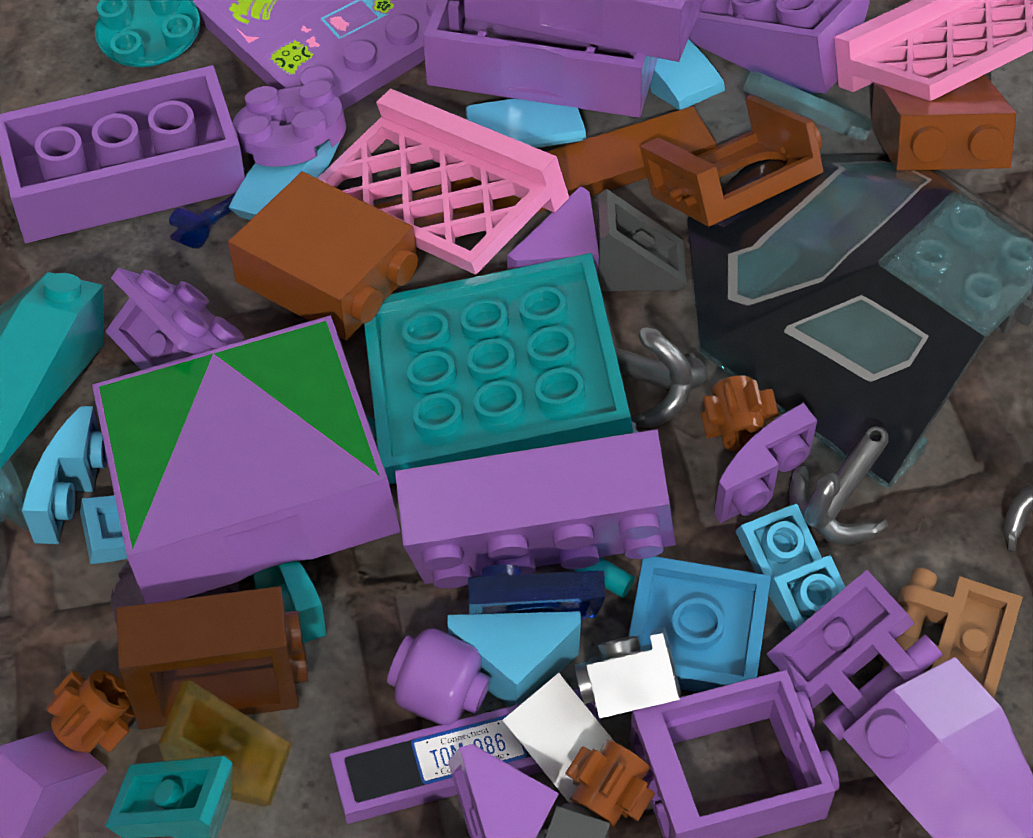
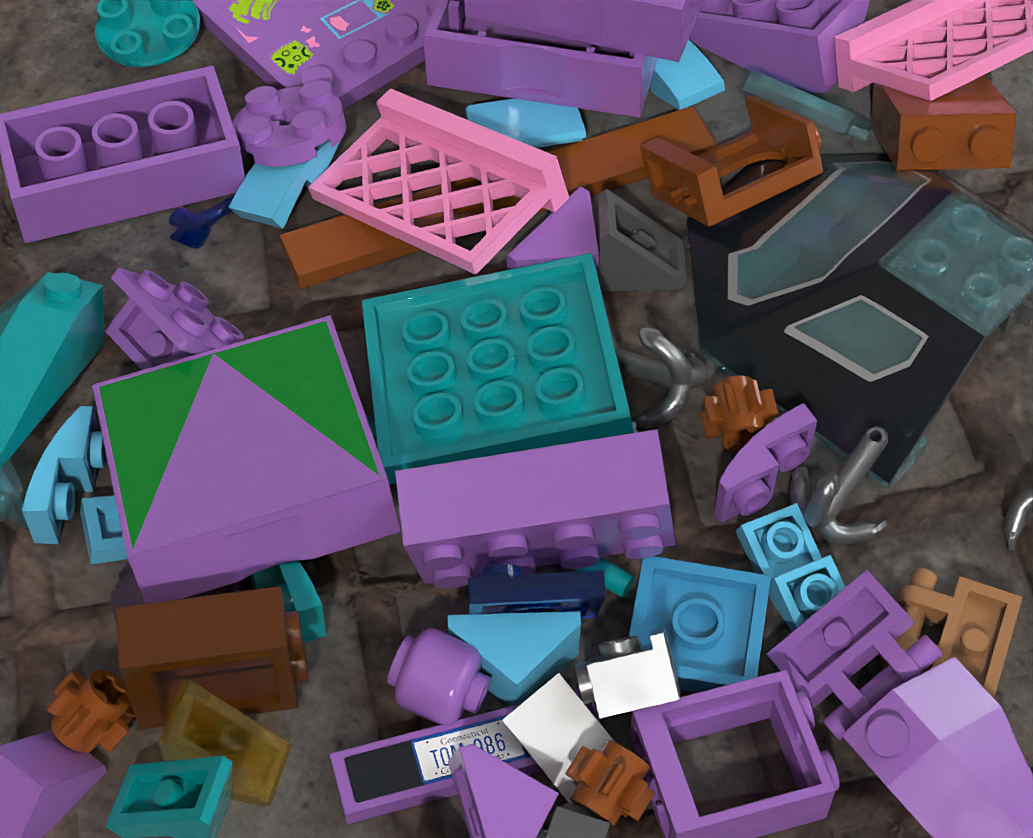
(324, 254): dark orange brick -> none

